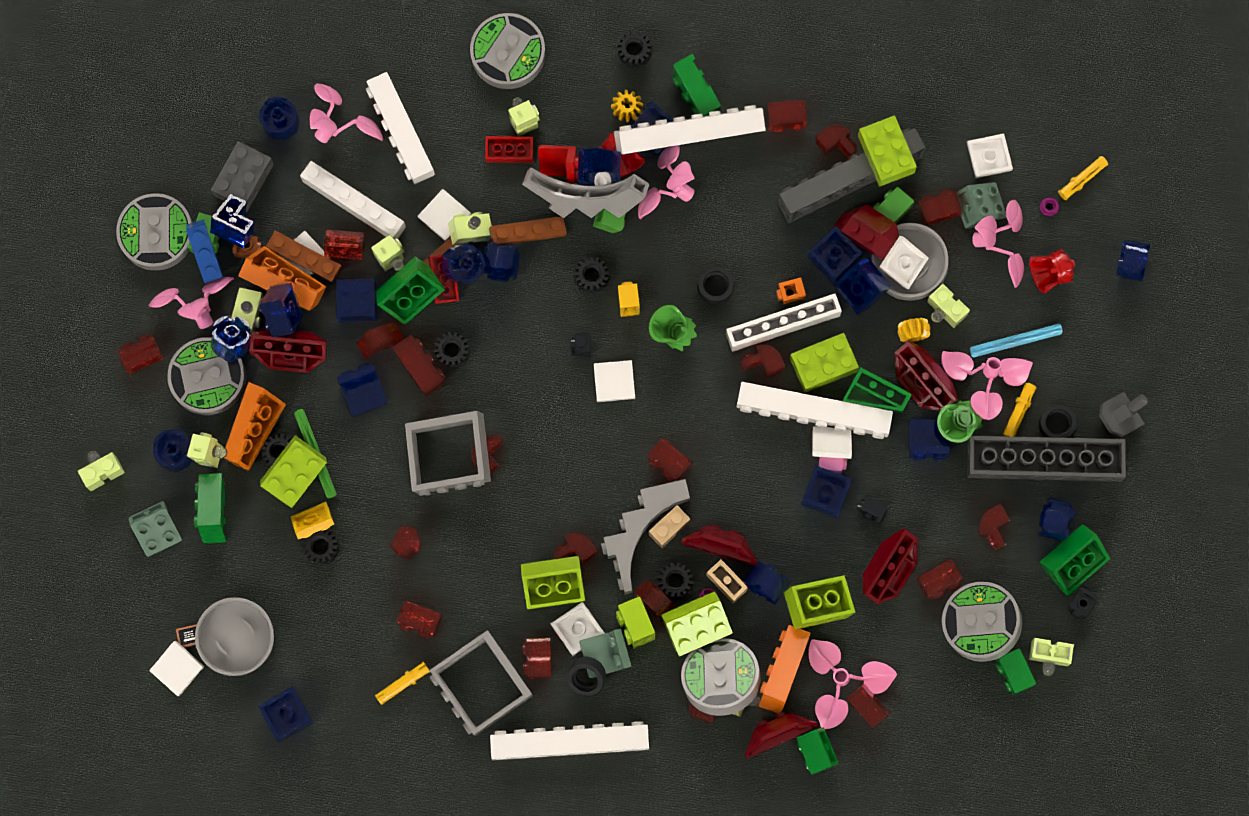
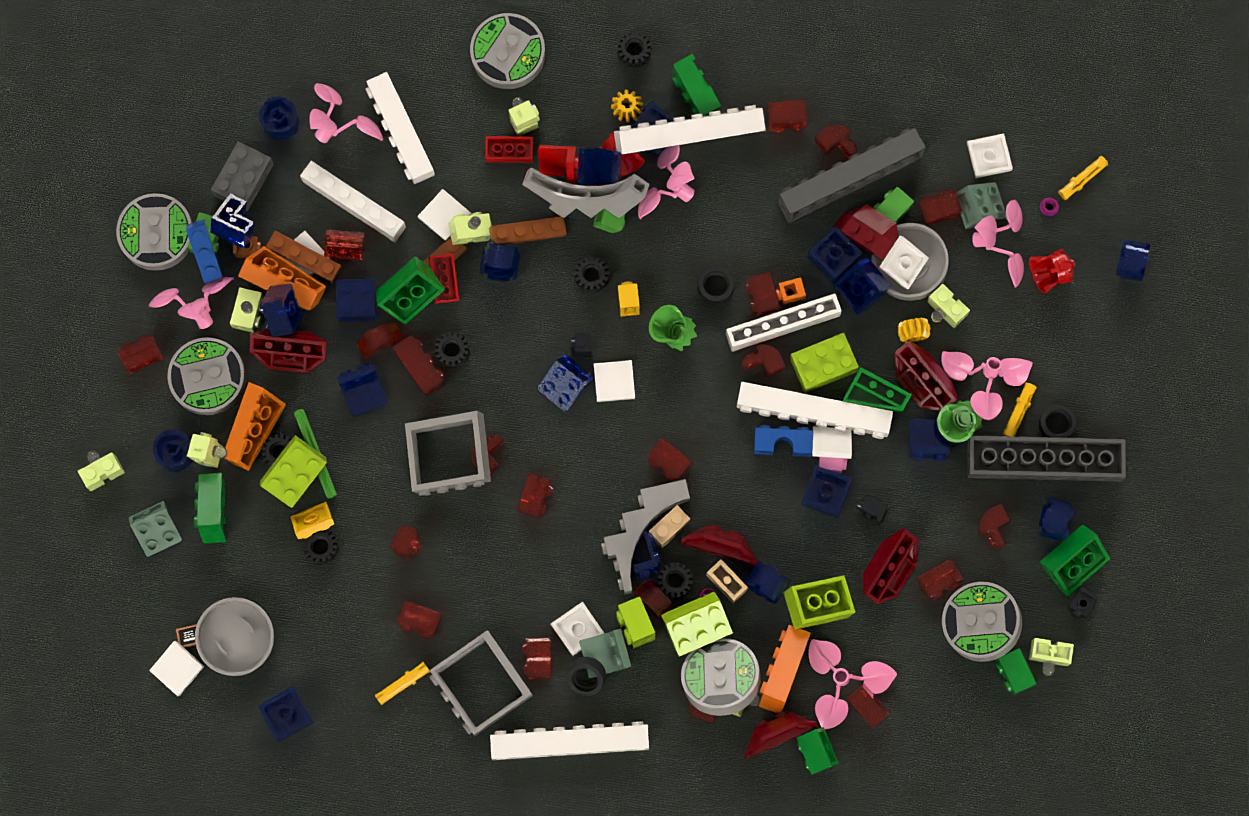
(230, 338): clear blue brick -> none
(389, 253): yellowish green piece -> none
(455, 256): clear blue brick -> none
(534, 496): none -> clear red brick
(552, 582): lime brick -> none
(564, 382): none -> clear blue bracket
(579, 545): clear red brick -> none
(602, 178): white tile -> none
(645, 569): none -> clear blue bracket
(763, 294): none -> clear red brick
(800, 440): none -> blue arch
(887, 151): lime brick -> none
(1016, 340): medium azure axle -> none
(1121, 414): dark grey piece -> none

